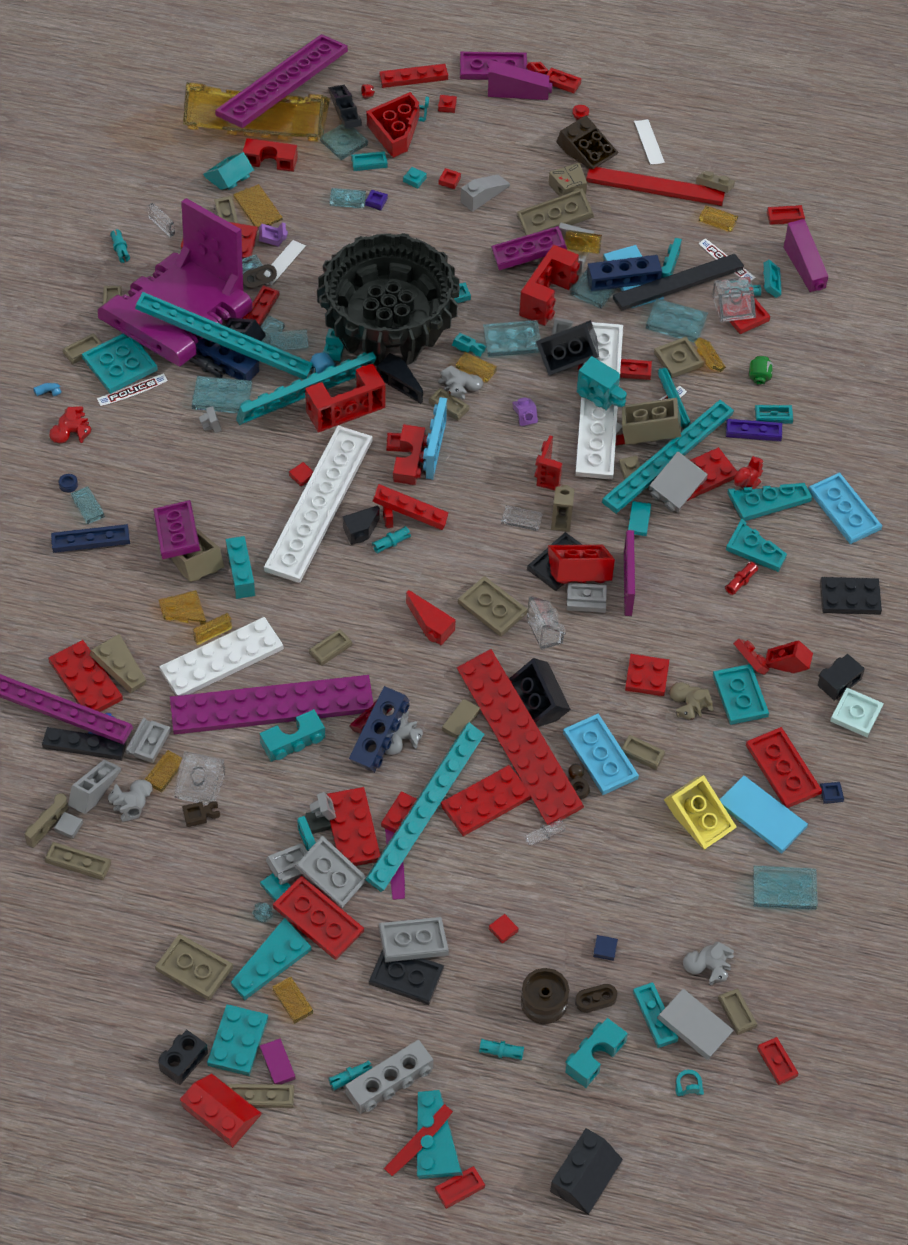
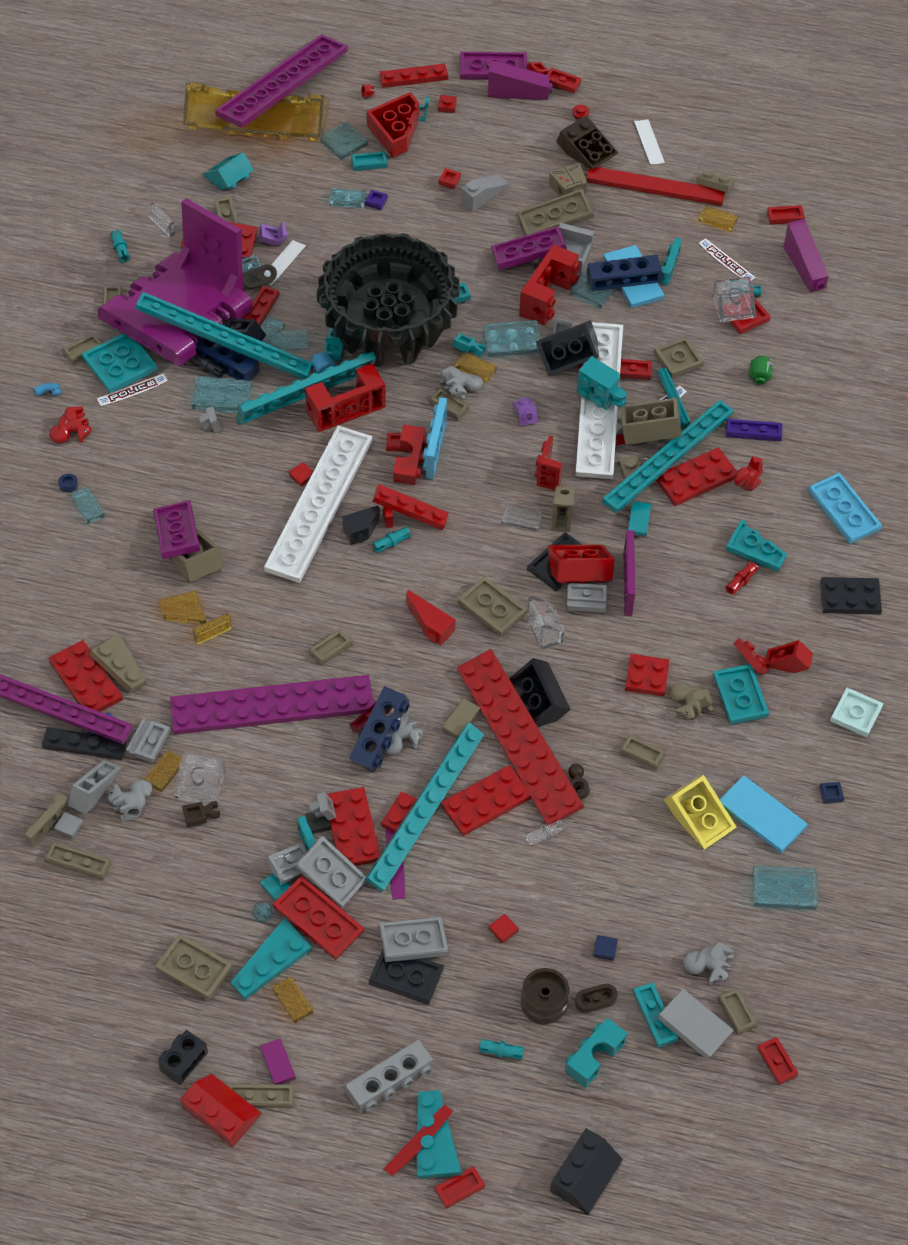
(90, 538): dark blue plate -> none
(221, 657): white plate -> none
(237, 1040): teal plate -> none
(240, 567): teal arch -> none
(257, 206): clear yellow piece -> none
(278, 744): teal arch -> none
(283, 153): red arch -> none
(344, 106): black slope -> none
(350, 1074): teal pin -> none
(399, 376): black slope -> none
(414, 177): teal plate -> none
(583, 241): clear yellow plate -> none
(600, 754): medium azure plate -> none
(676, 320): clear light blue plate -> none
(677, 482): light grey panel -> none
(678, 282): black tile -> none
(690, 1089): teal piece -> none
(708, 352): clear yellow plate -> none
(760, 502): teal wing -> none
(772, 278): teal plate -> none
(774, 416): teal tile -> none
(783, 767): red plate -> none
(841, 675): black brick -> none

